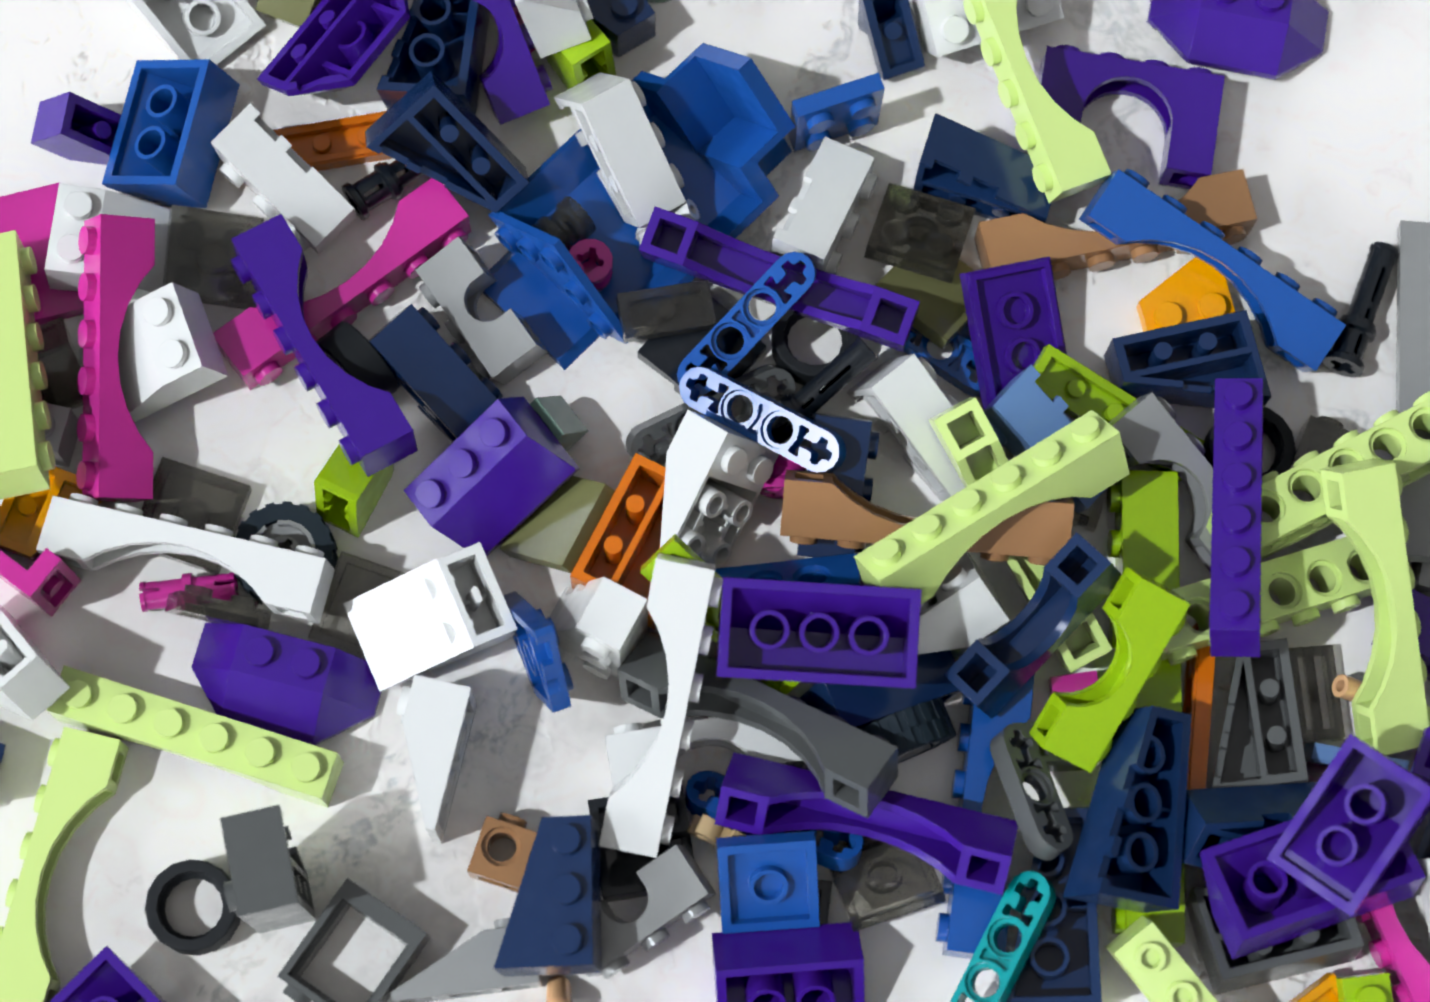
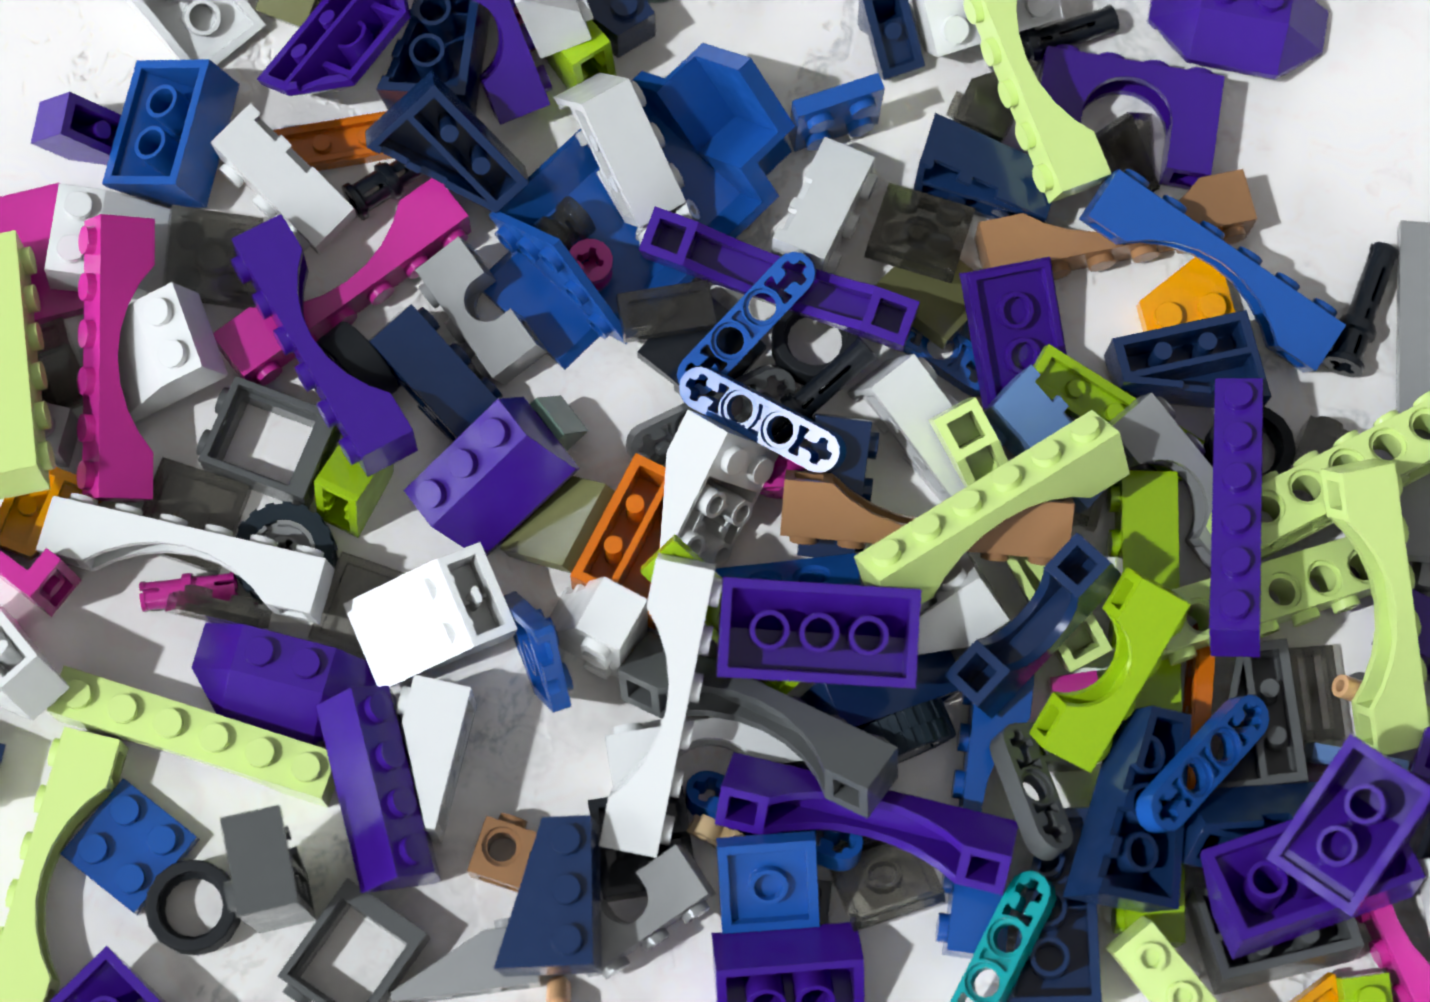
(128, 845): none -> blue plate
(230, 409): none -> dark grey window
(377, 789): none -> dark purple slope
(982, 107): none -> clear smoke slope
(1098, 22): none -> black pin
(1130, 145): none -> clear smoke slope
(1207, 768): none -> blue beam

